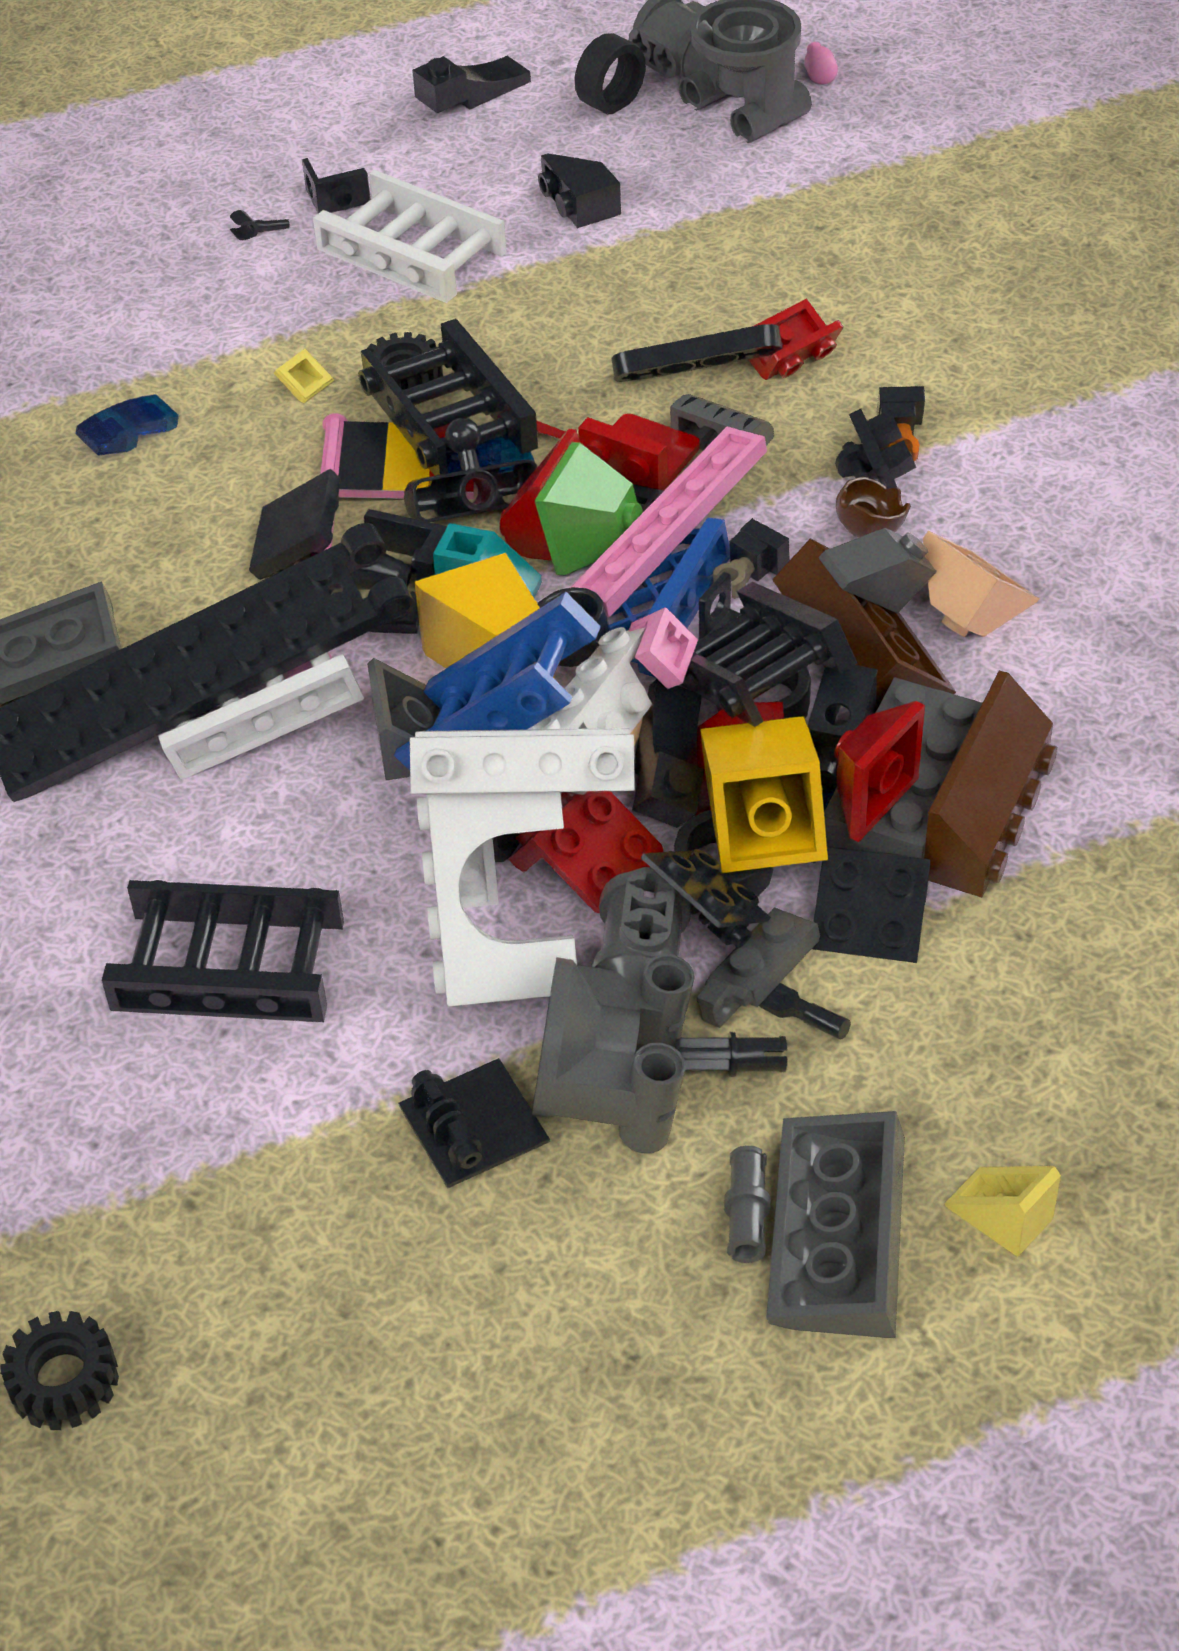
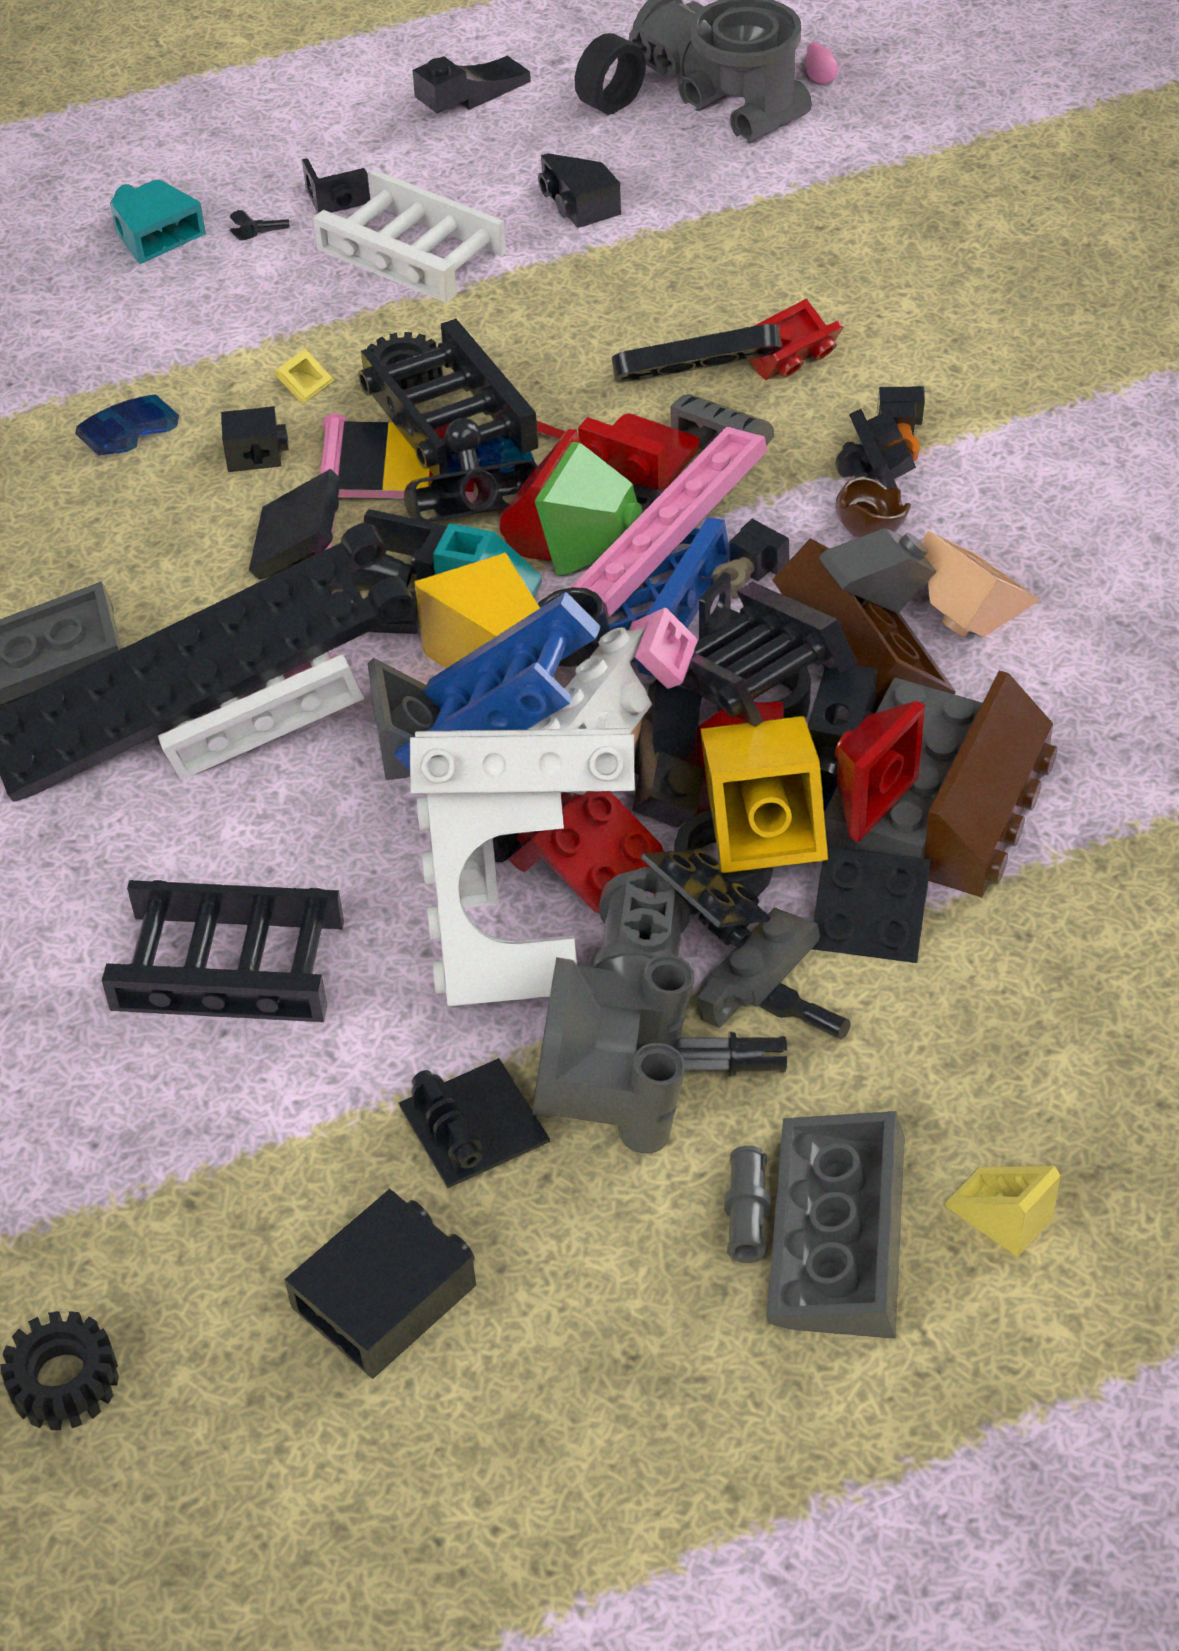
(155, 218): none -> teal torso
(253, 439): none -> black brick
(382, 1281): none -> black brick

